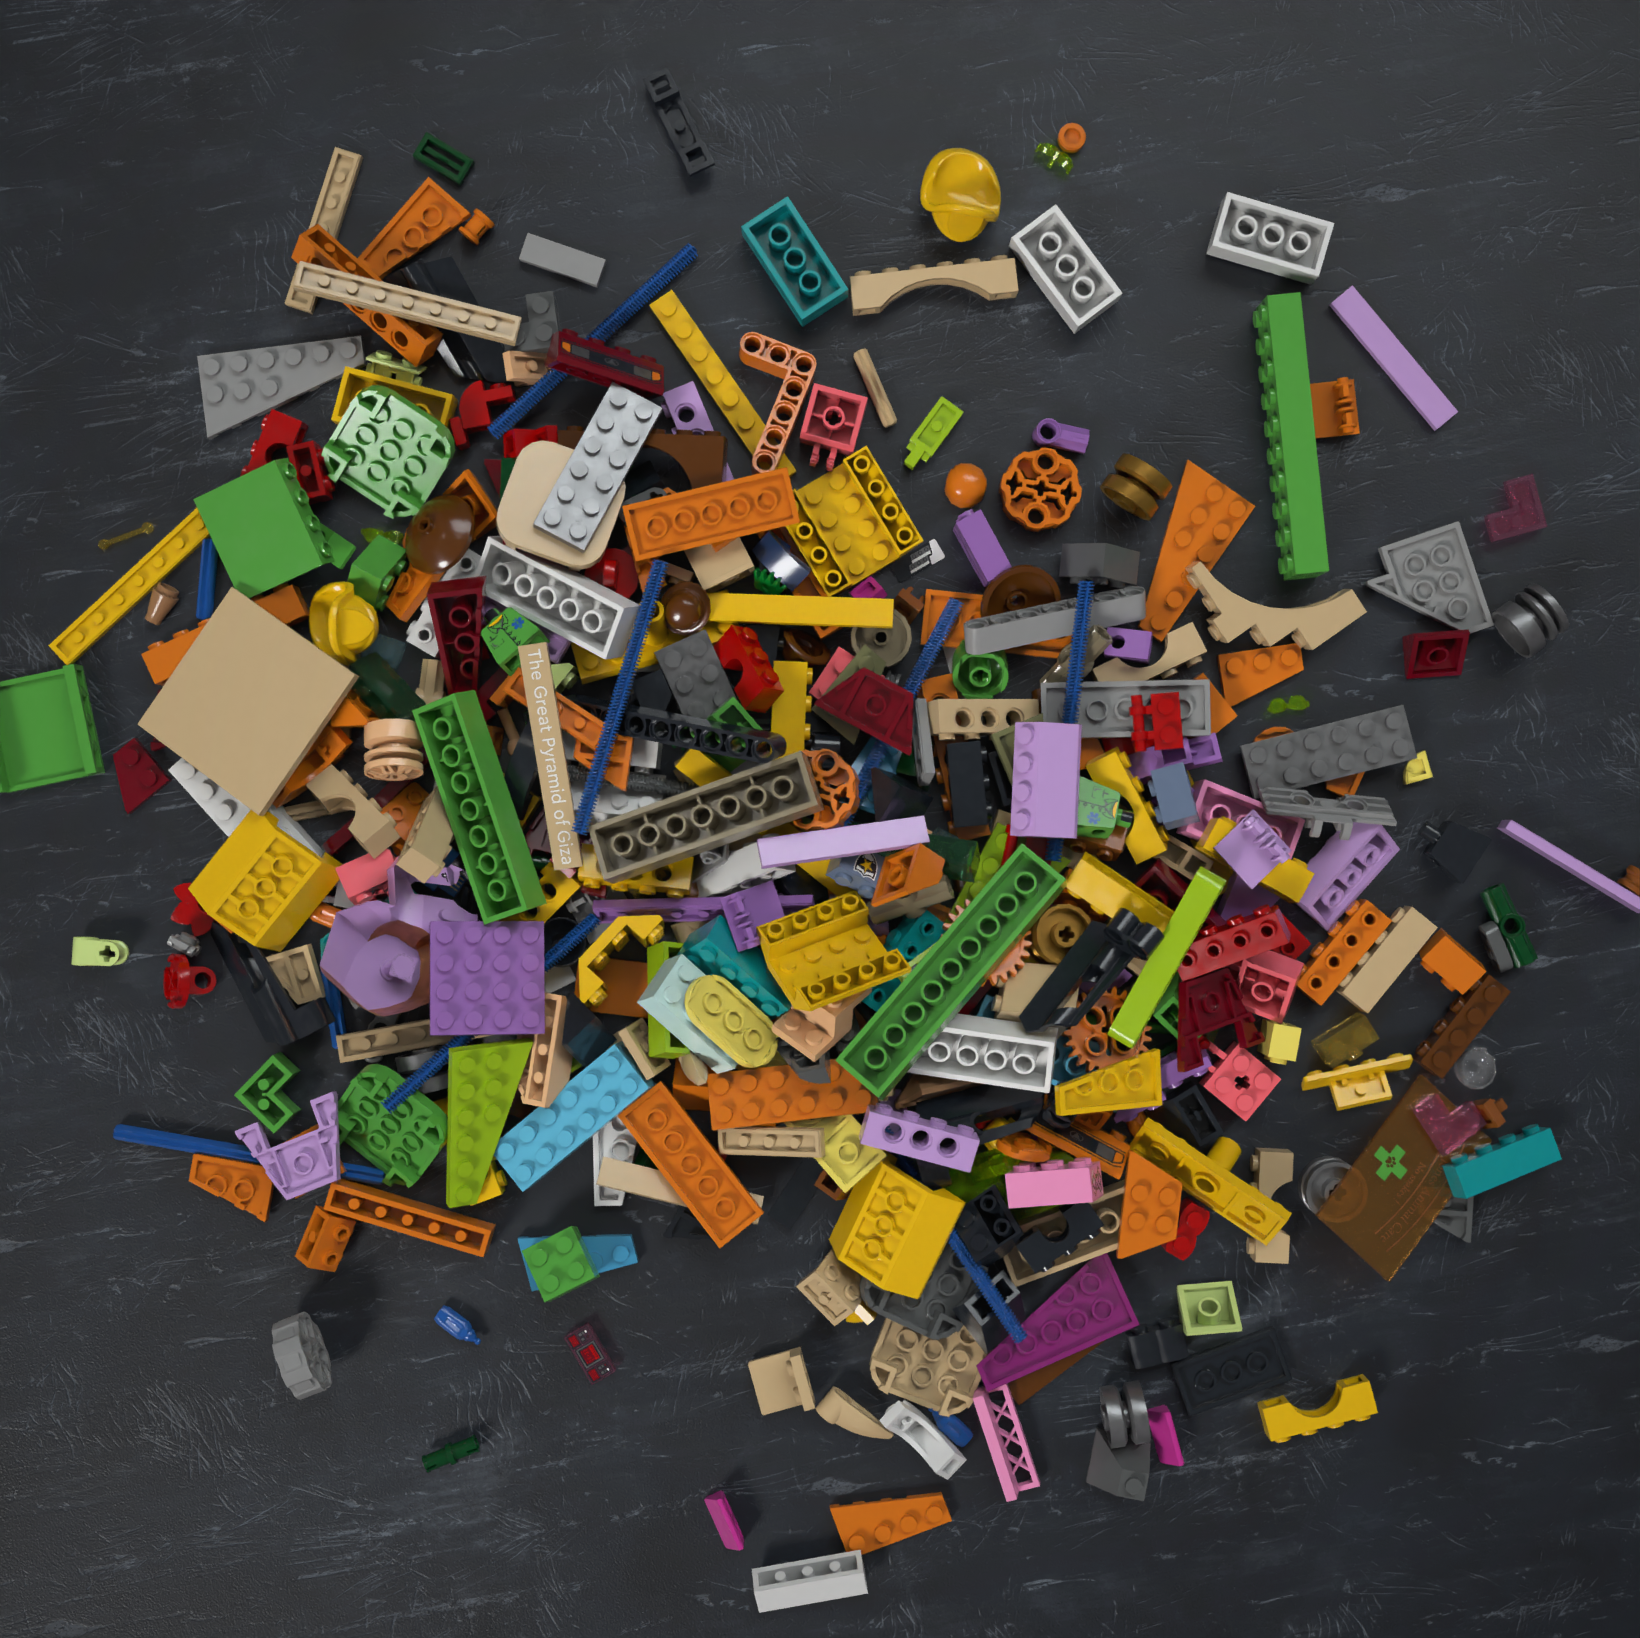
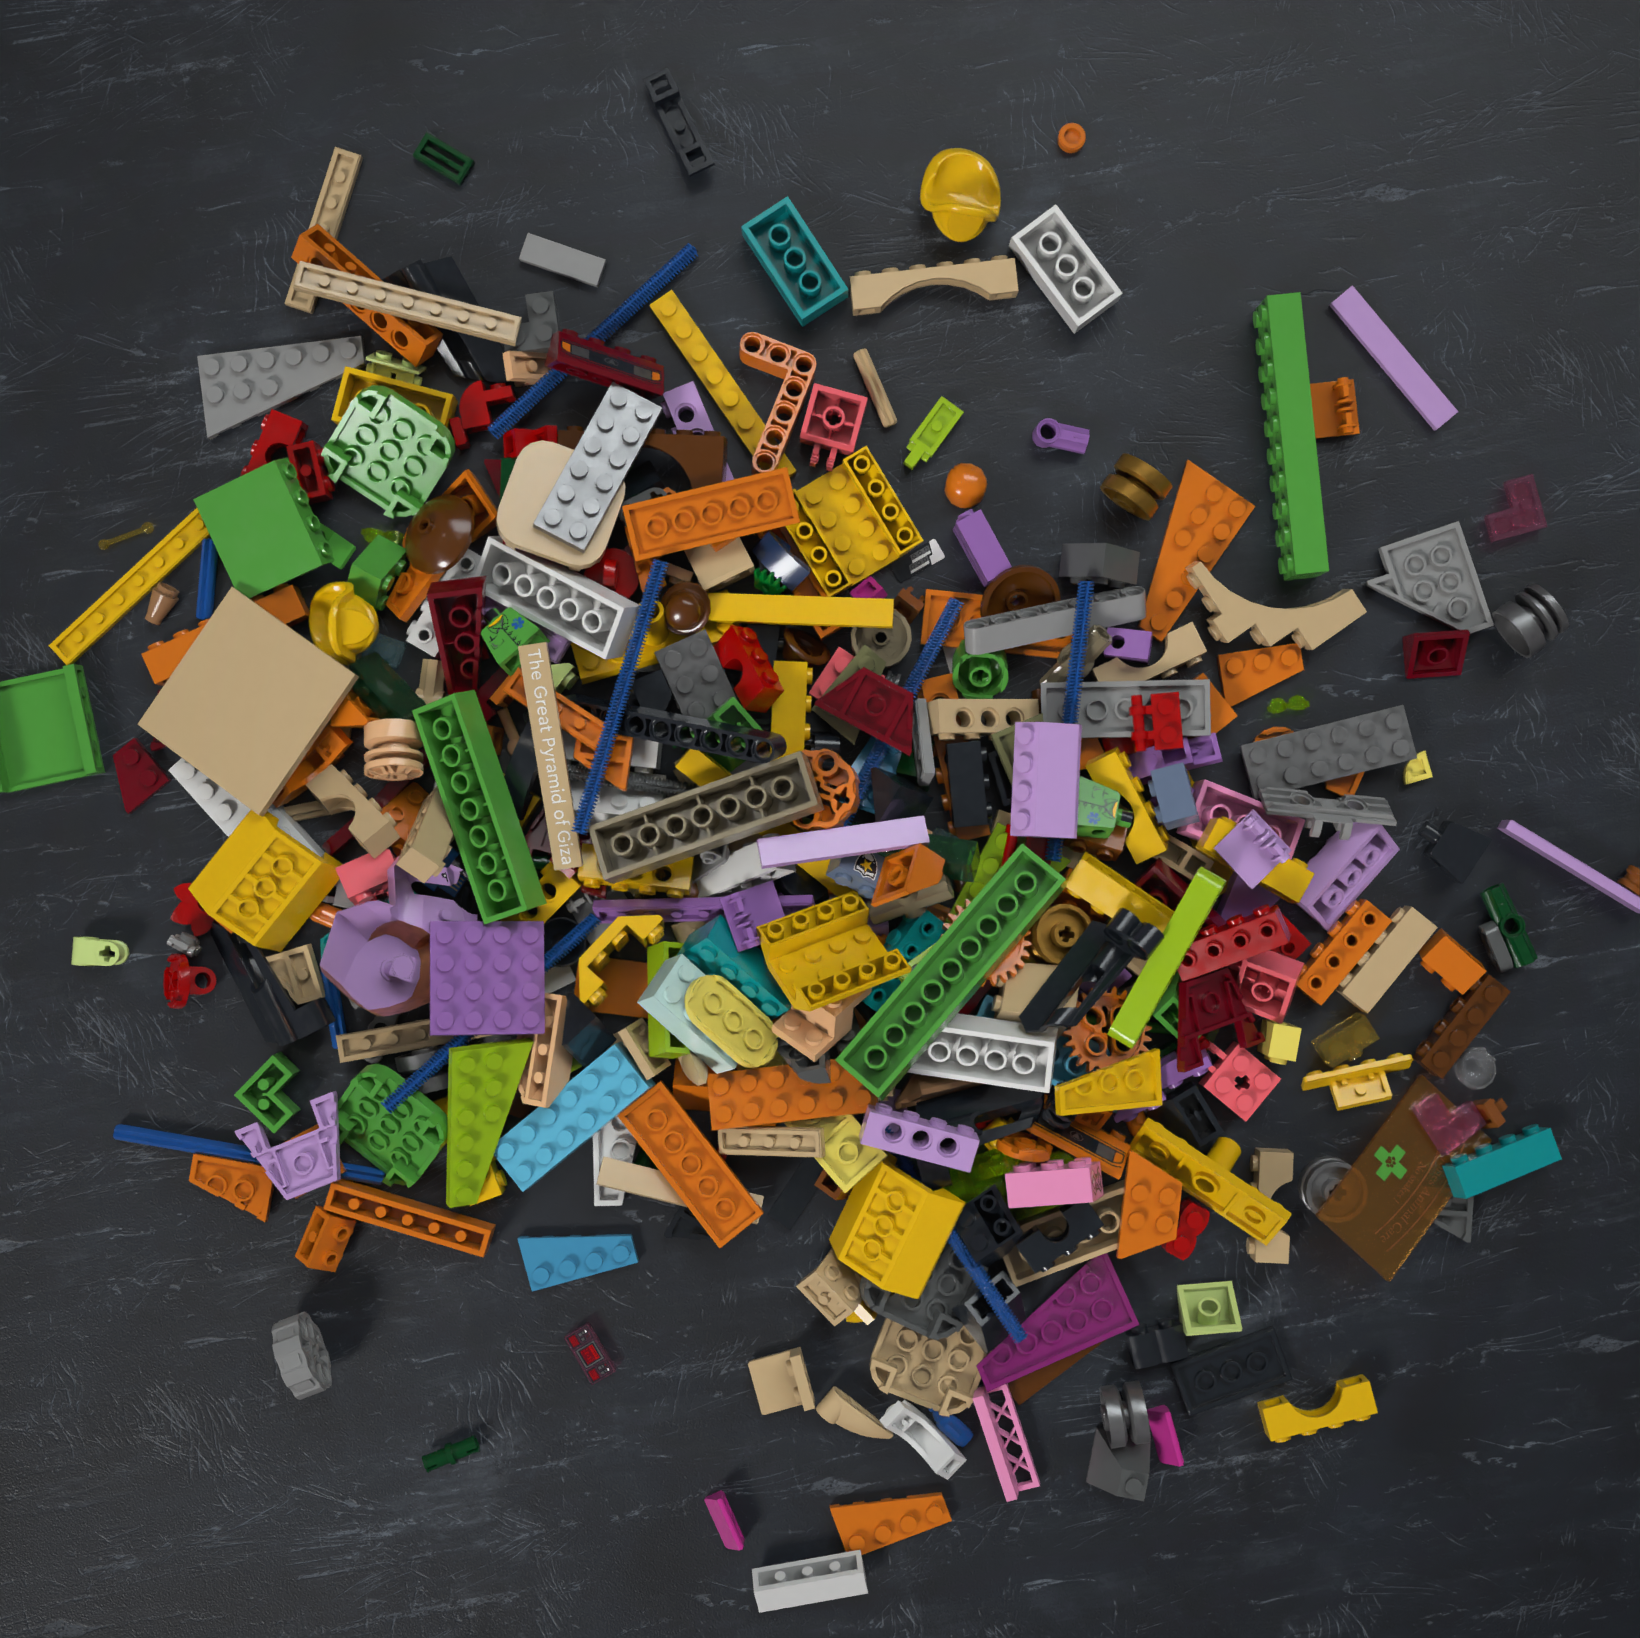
(415, 226): orange wing -> none
(456, 1325): blue piece -> none
(476, 227): orange bush -> none
(560, 1263): bright green brick -> none
(1028, 464): orange connector -> none
(1061, 157): clear neon green piece -> none
(1270, 238): white brick -> none

